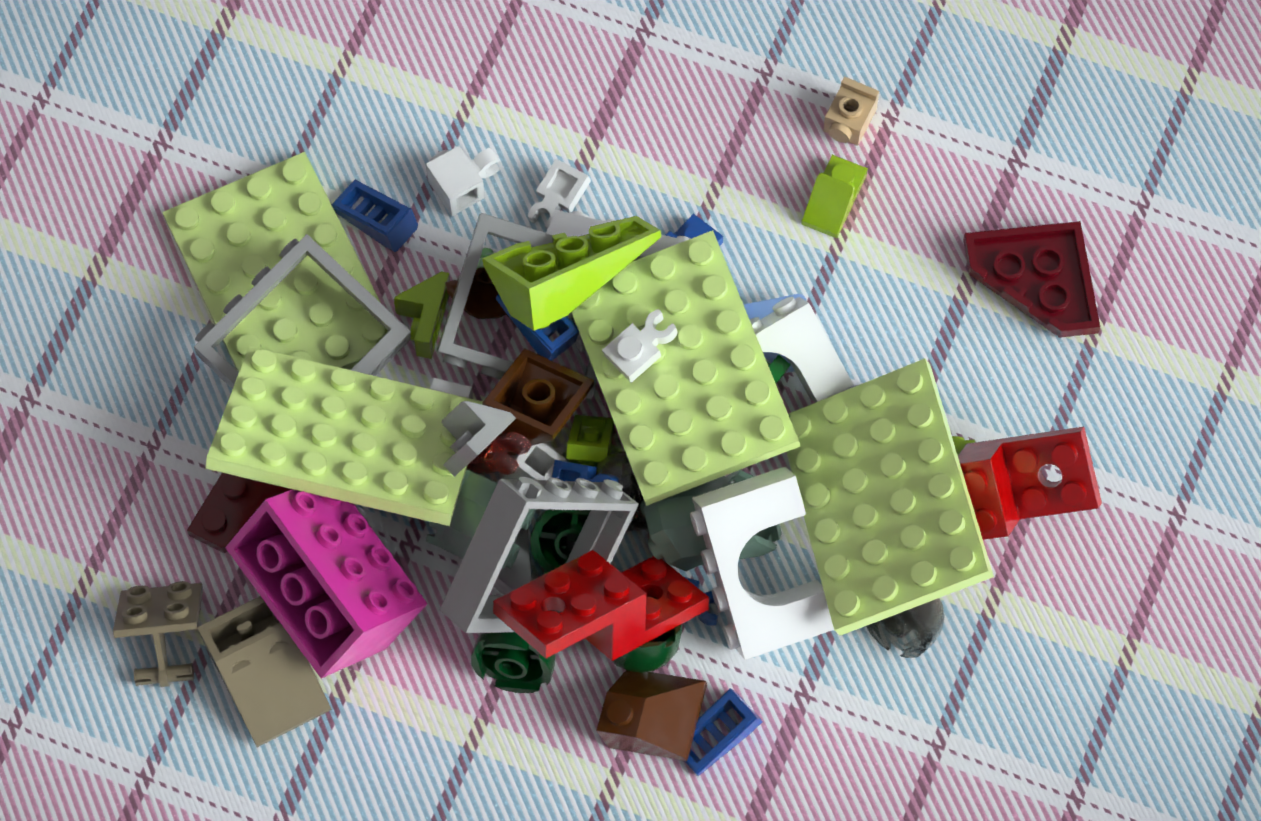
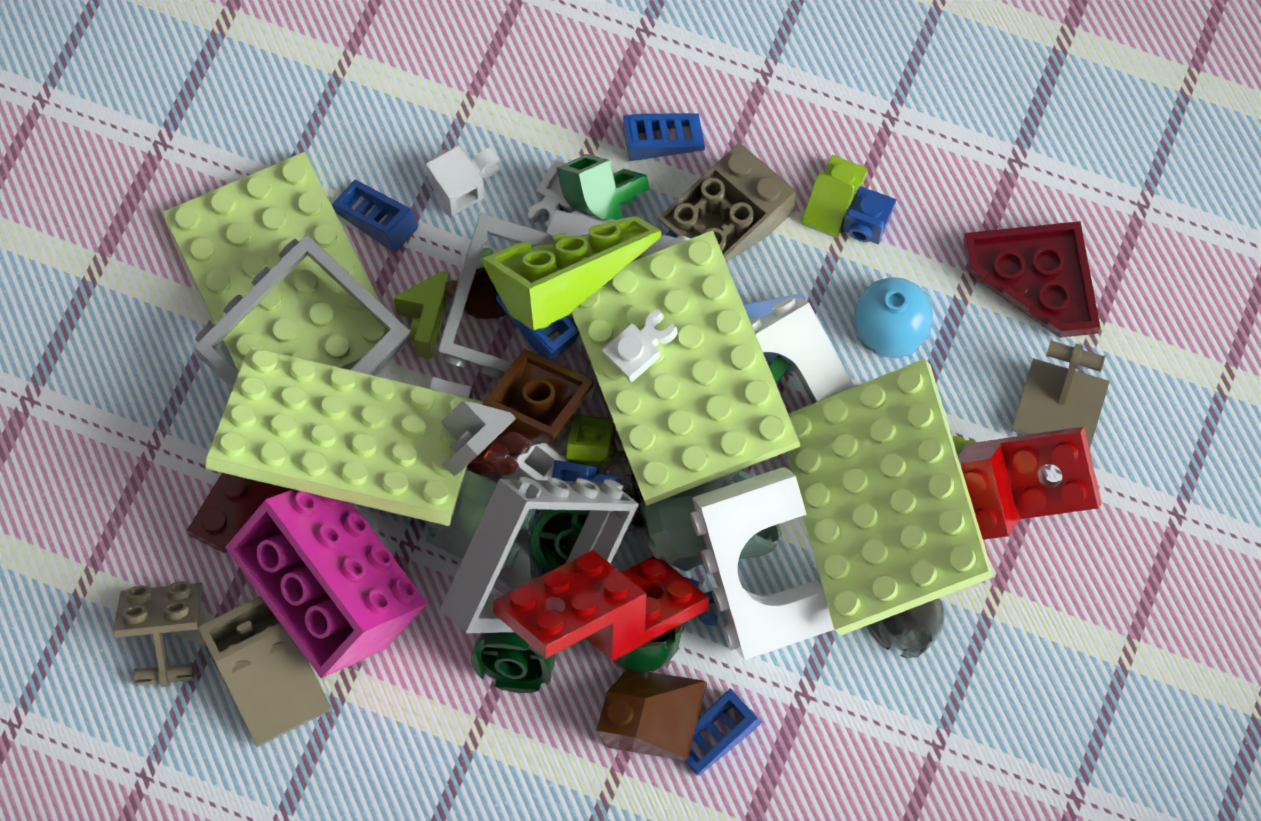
(596, 190): none -> green brick
(652, 148): none -> blue slope
(734, 199): none -> dark tan slope
(851, 111): tan brick -> none
(868, 215): none -> blue bracket
(893, 317): none -> medium azure cylinder
(1061, 396): none -> dark tan plate

